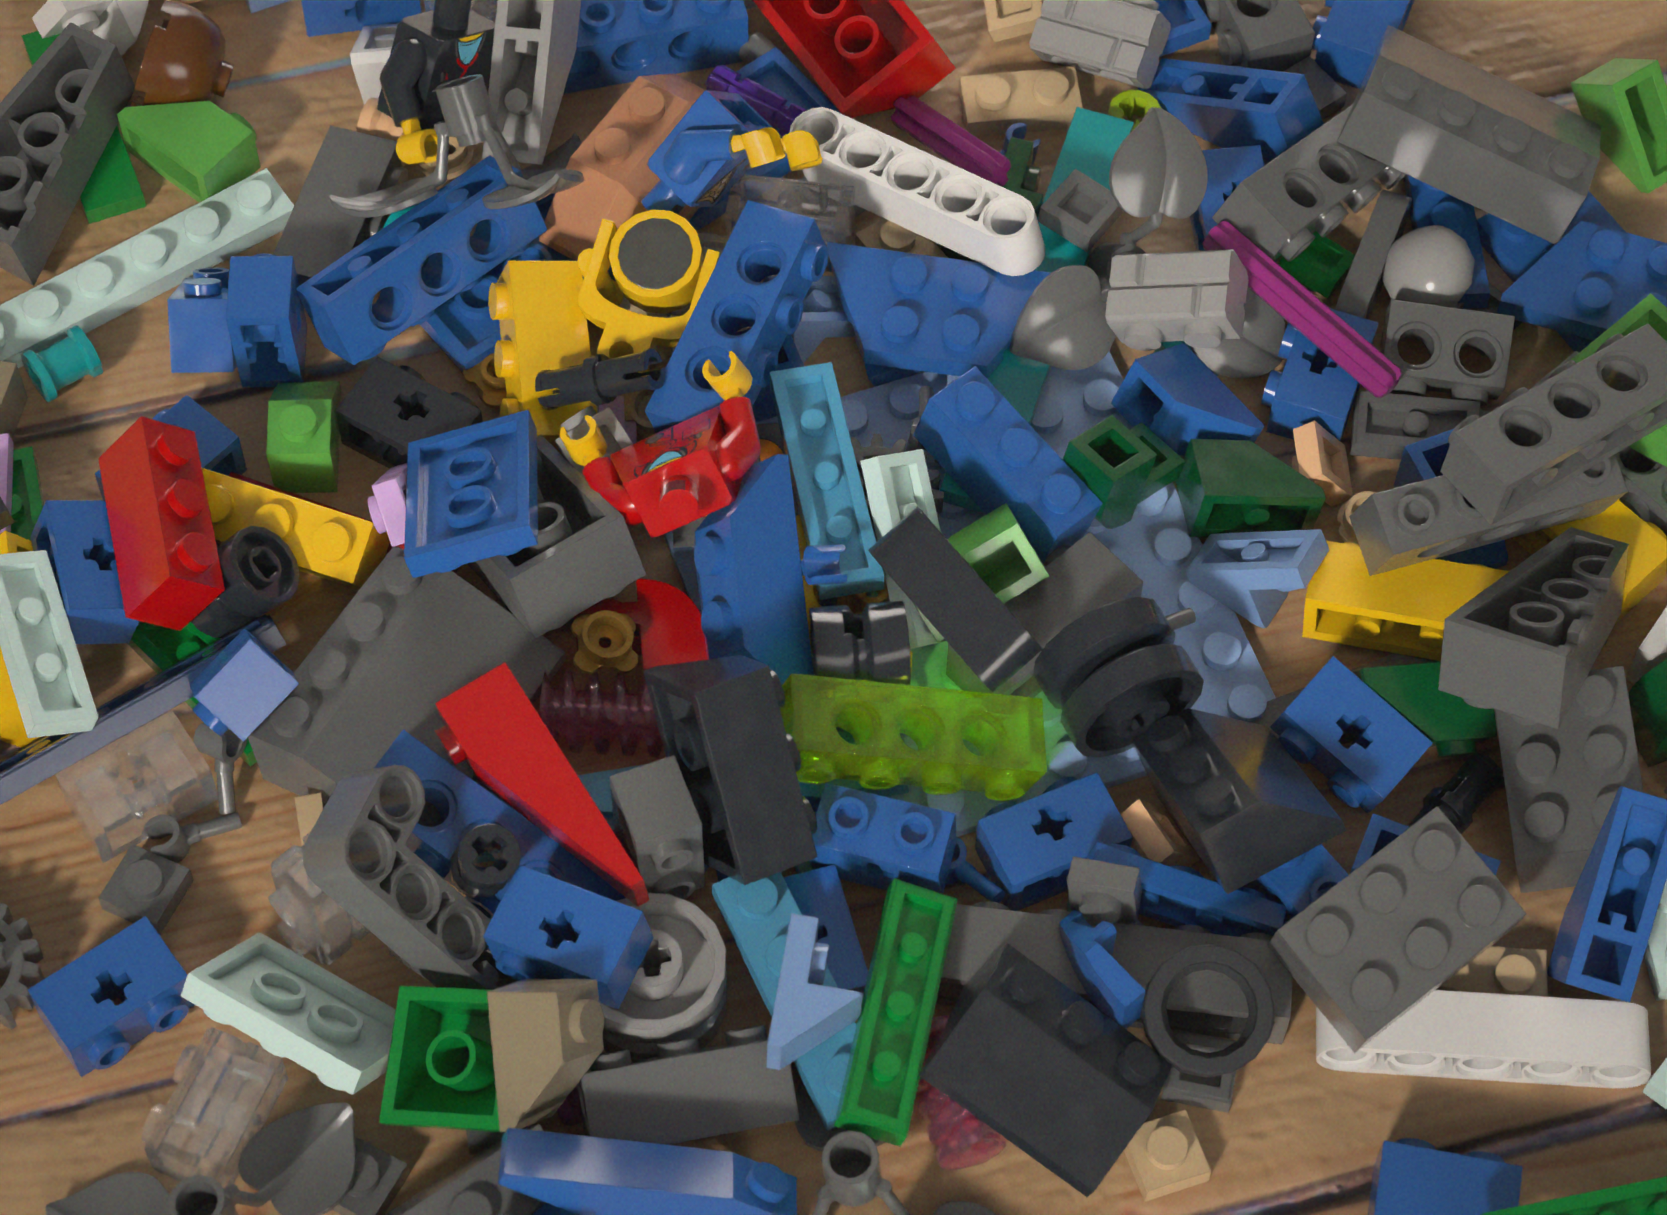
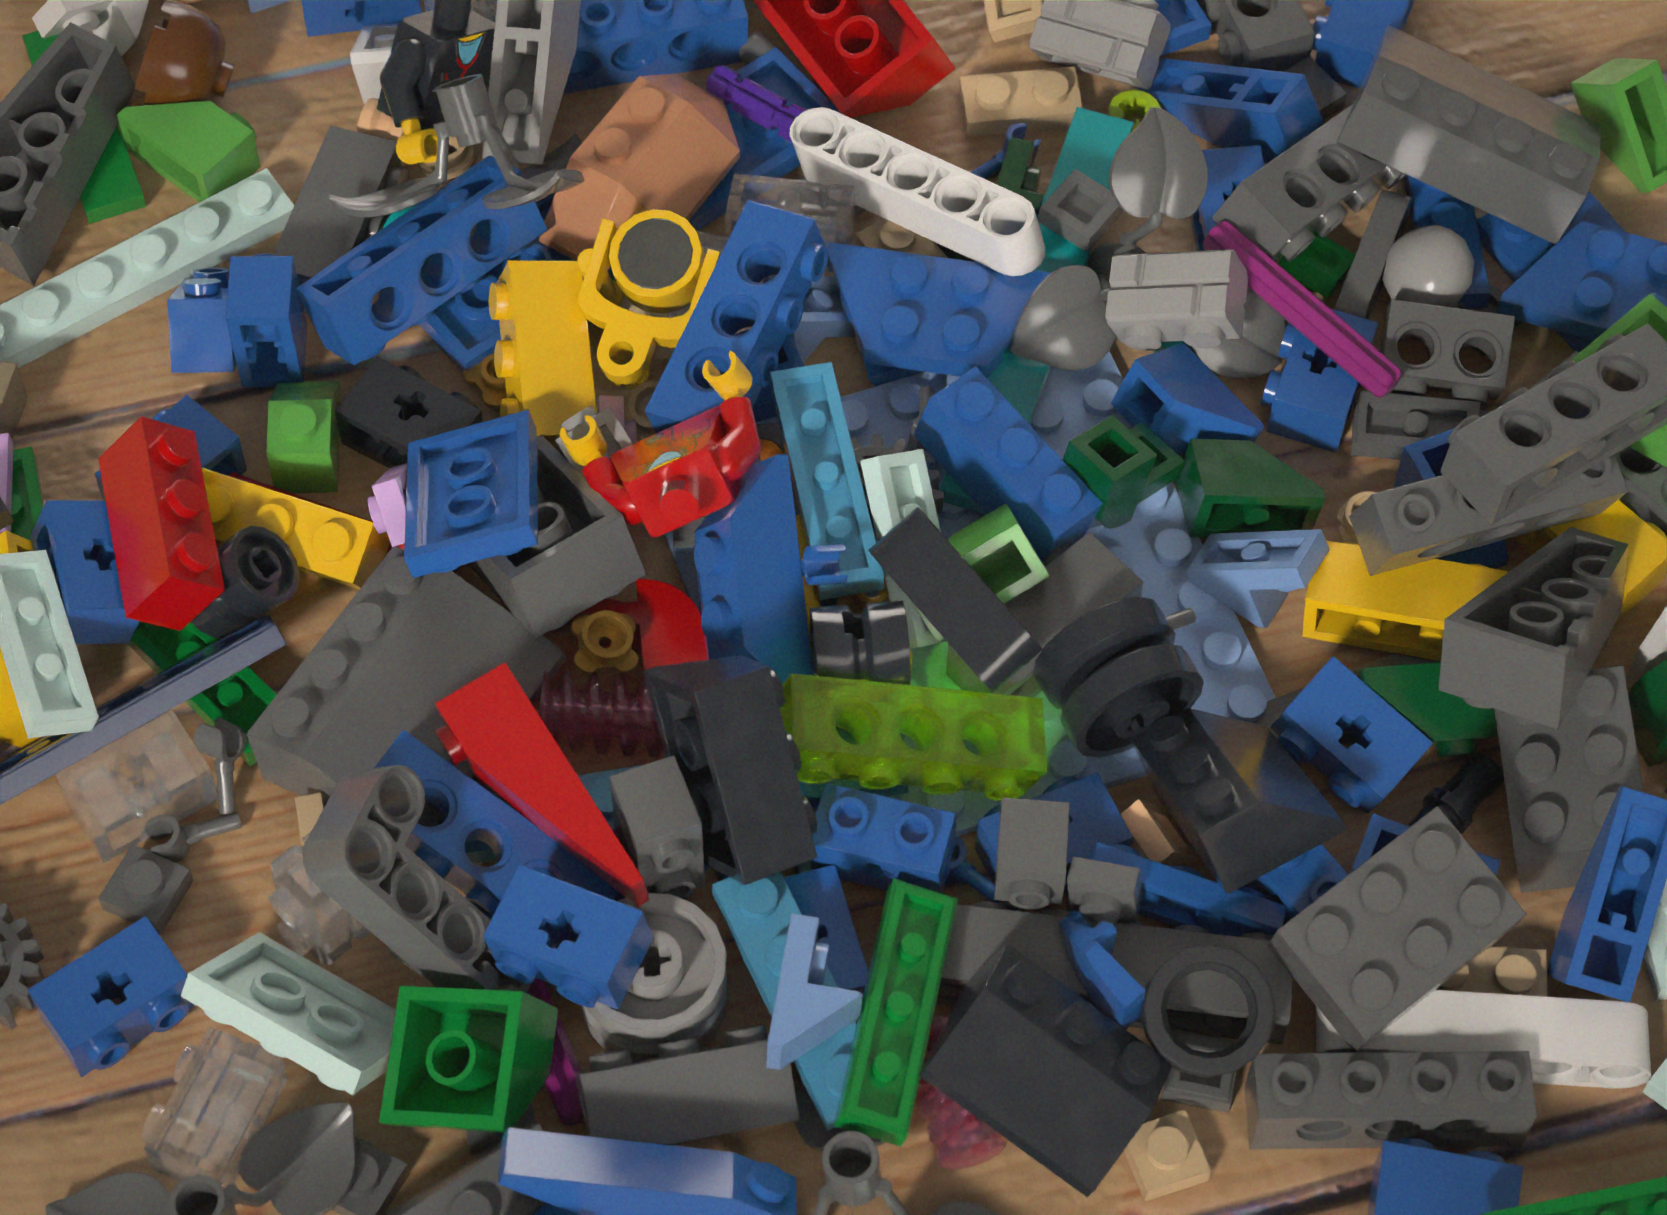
(62, 363): teal bush -> none
(241, 687): brick -> none
(475, 844): black bush -> none
(542, 1044): dark tan slope -> none
(600, 379): black pin -> none
(715, 148): blue torso -> none
(950, 140): magenta axle -> none
(1031, 852): none -> dark grey brick
(1322, 461): light nougat plate -> none
(1389, 1097): none -> dark grey brick

